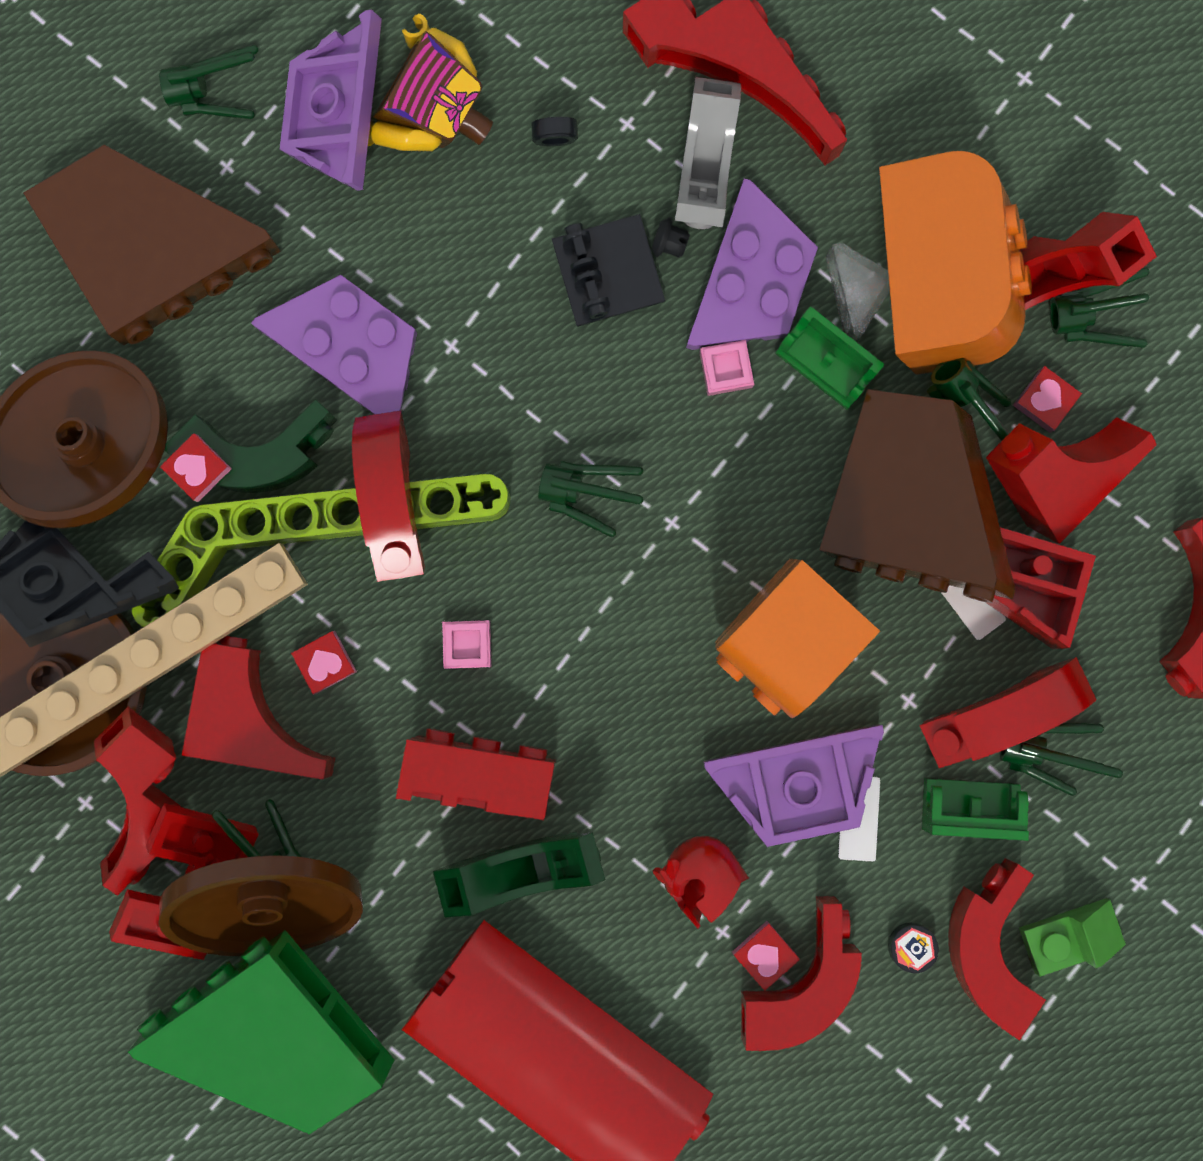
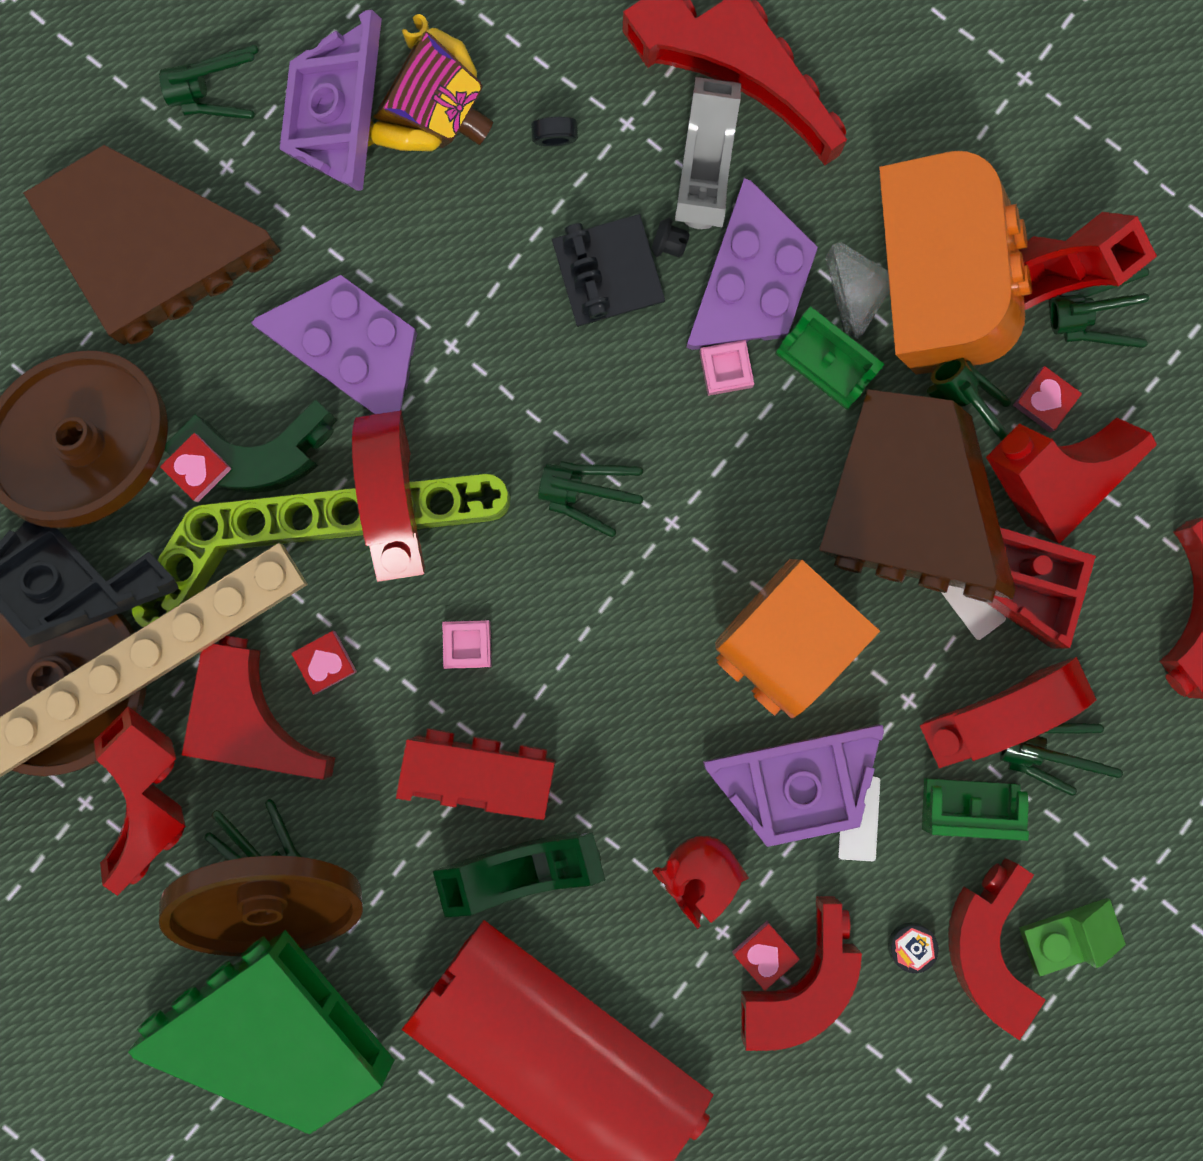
(184, 838): red plate -> none

